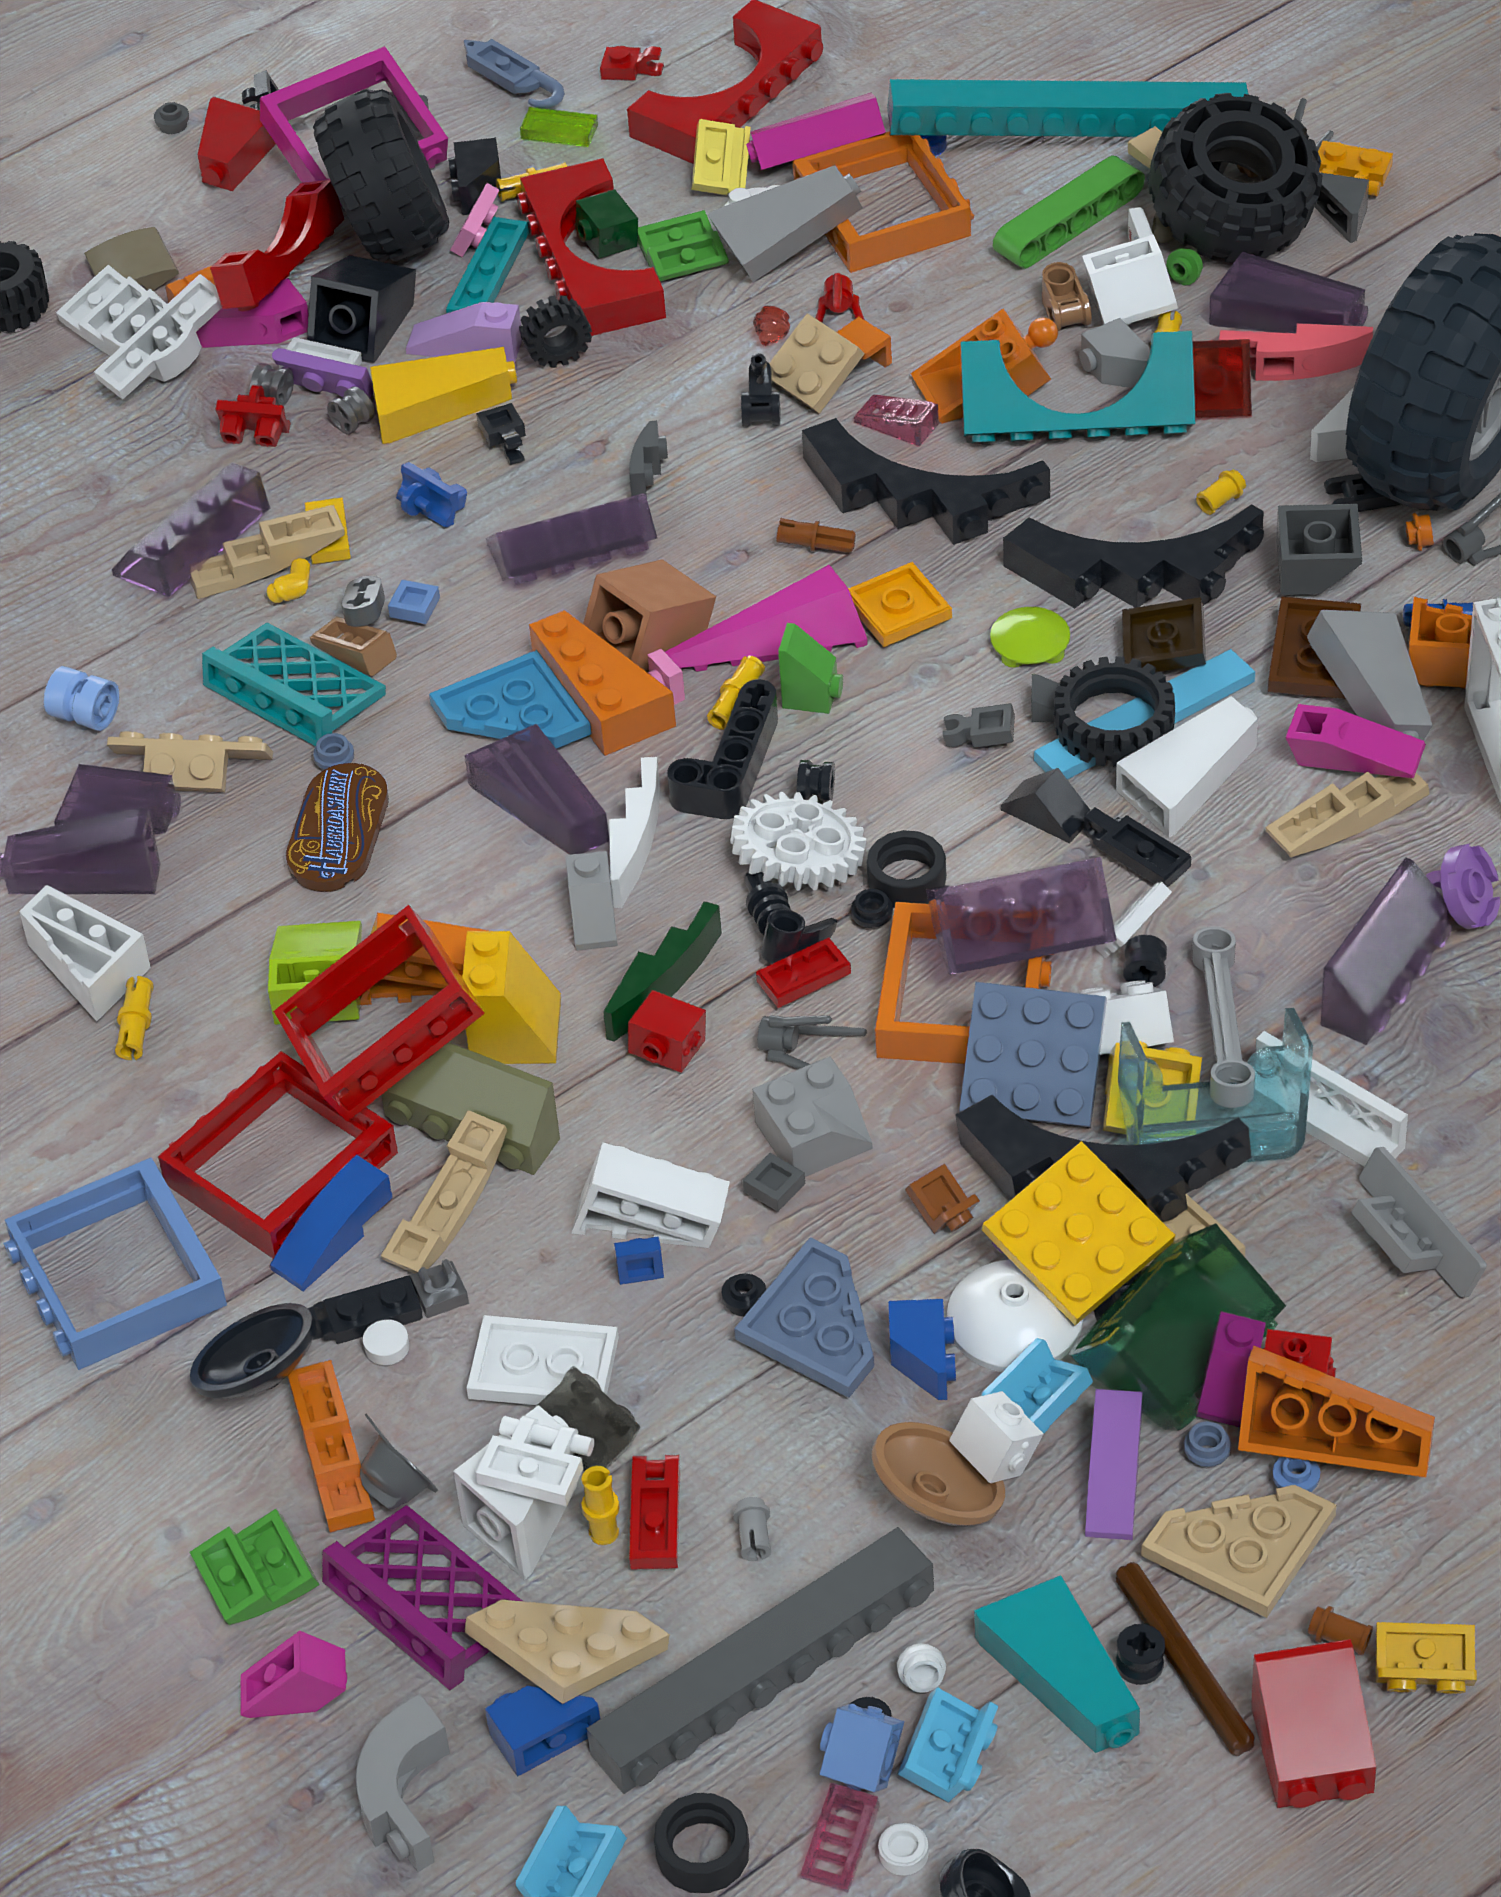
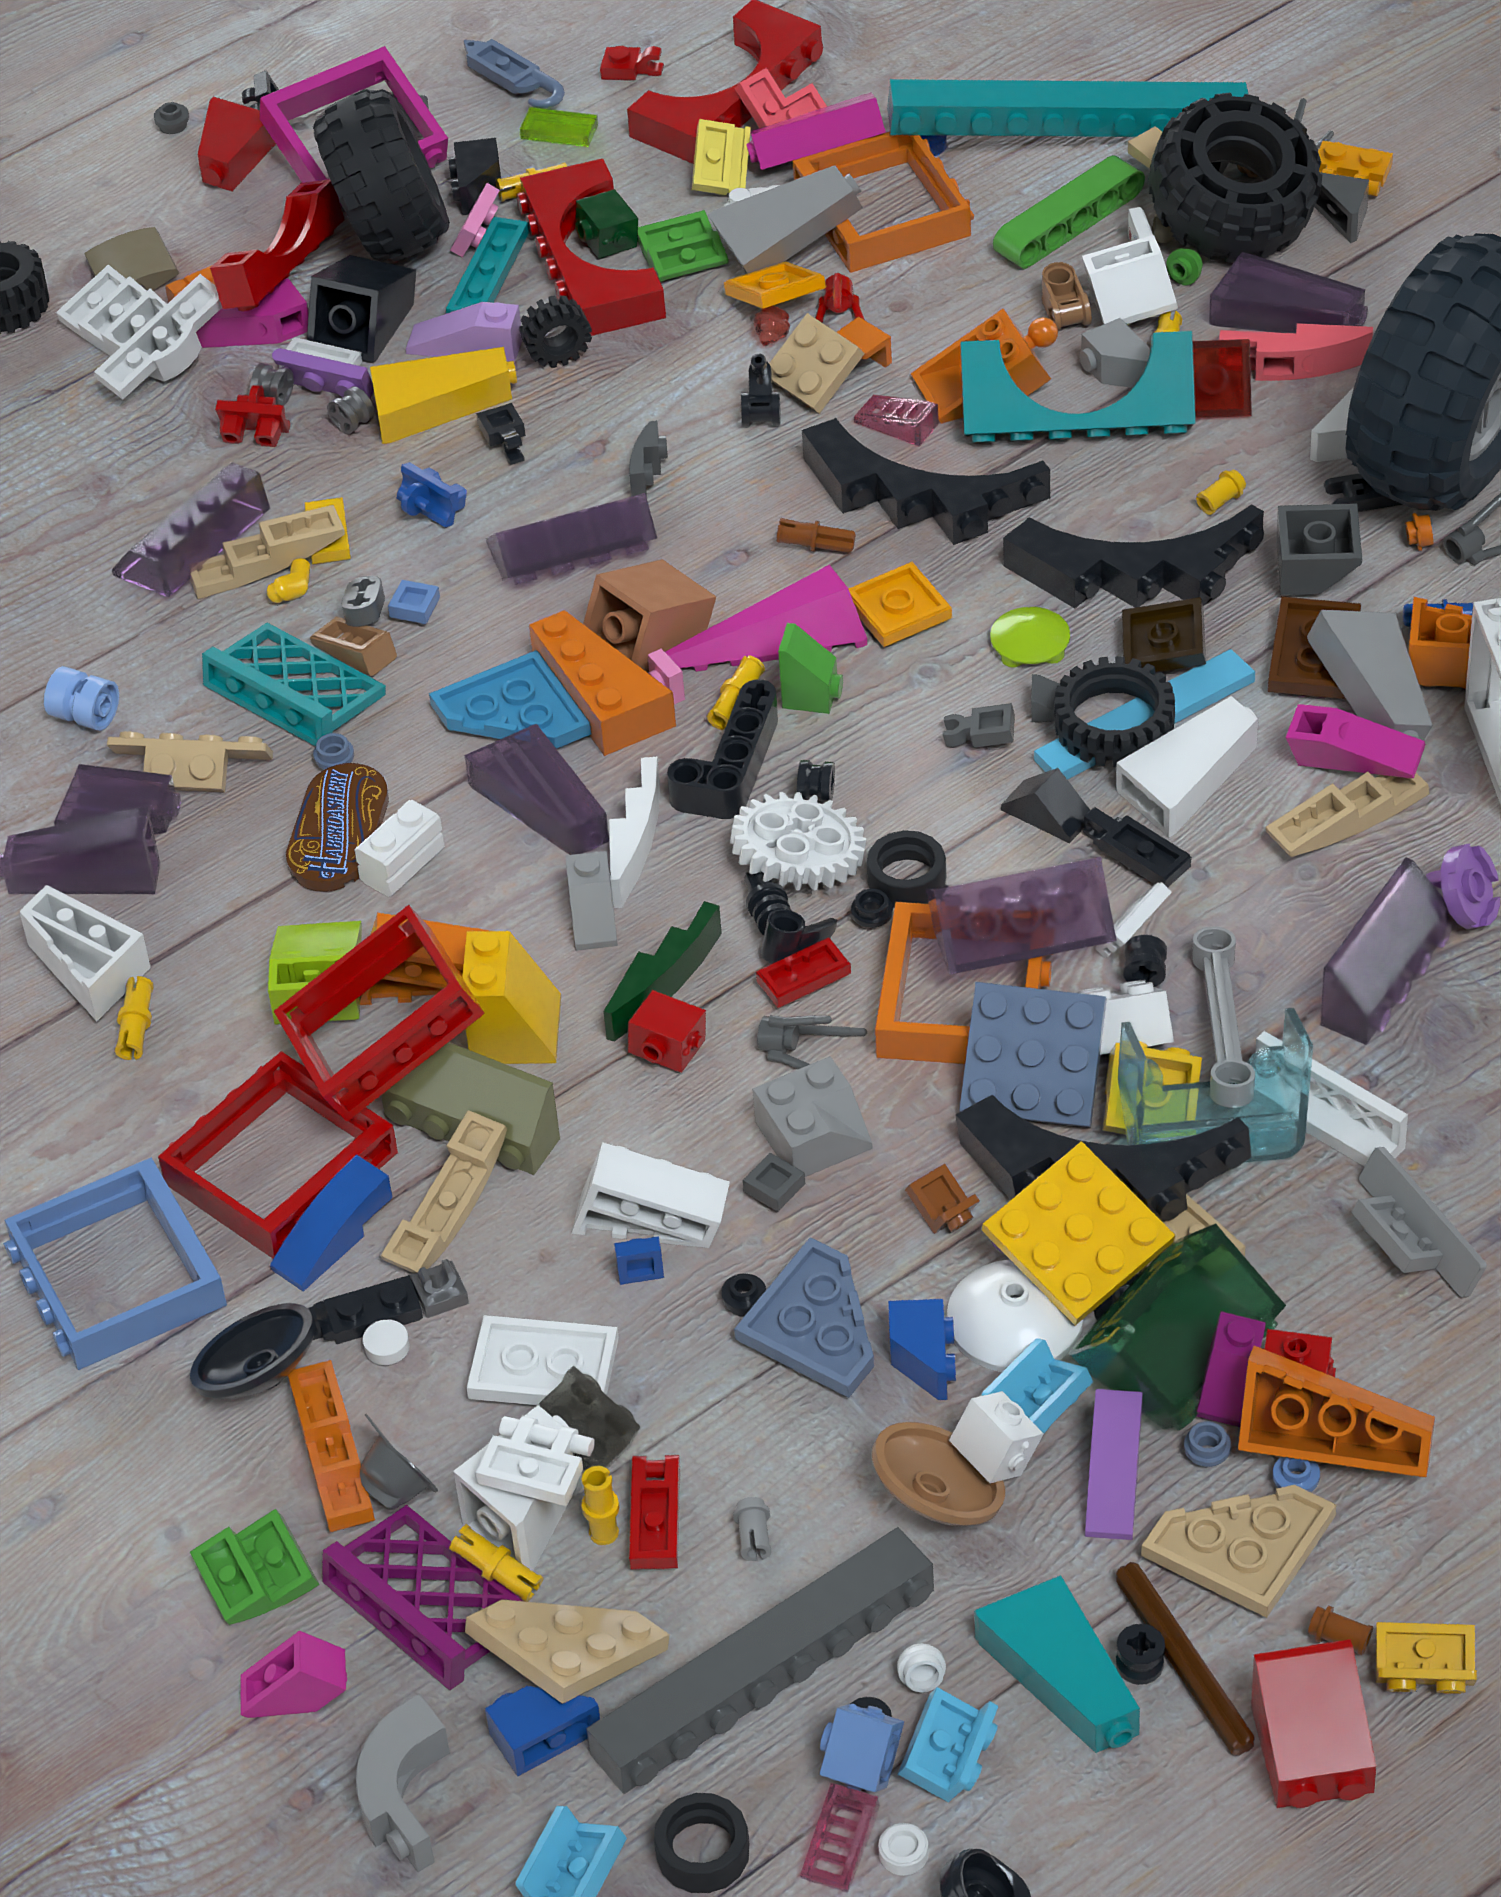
(399, 848): none -> white brick
(496, 1563): none -> yellow pin
(769, 104): none -> coral plate
(774, 284): none -> light orange plate

